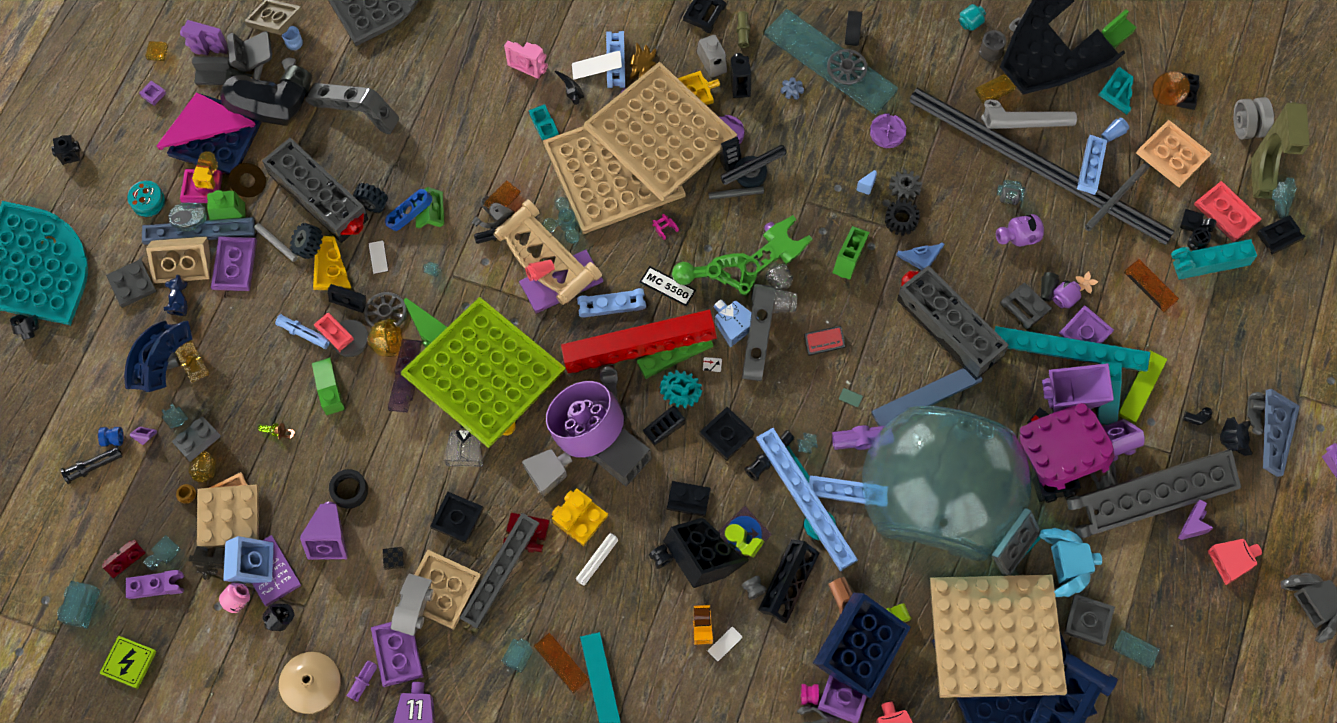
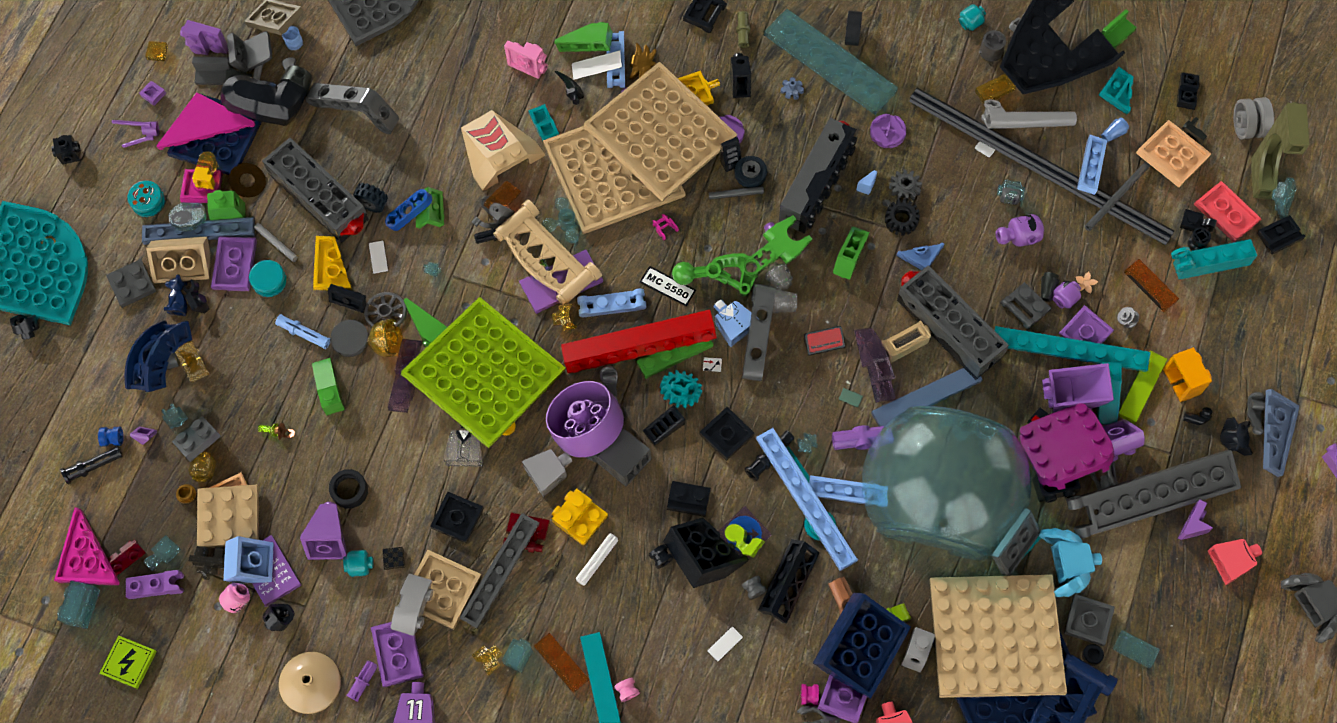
(83, 557): none -> dark pink tile
(149, 129): none -> medium lavender plant
(196, 300): none -> black plate
(267, 278): none -> teal head
(306, 240): black wheel -> none
(333, 331): coral plate -> none
(358, 563): none -> teal head
(488, 657): none -> clear yellow piece
(495, 147): none -> tan wedge
(539, 269): coral cone -> none
(562, 317): none -> clear yellow piece
(588, 38): none -> bright green slope
(627, 689): none -> bright pink wheel
(702, 625): leg -> none
(709, 51): light grey torso -> none
(753, 164): black axle -> none
(819, 174): none -> piece
(847, 67): flat silver wheel -> none
(877, 362): none -> clear purple slope
(907, 341): none -> tan window
(918, 648): none -> light grey torso
(985, 149): none -> white sticker
(1092, 654): none -> black tile
(1128, 317): none -> flat silver wheel
(1169, 81): clear orange dish -> none
(1187, 366): none -> light orange piece
(1197, 134): none -> pearl dark grey bracket

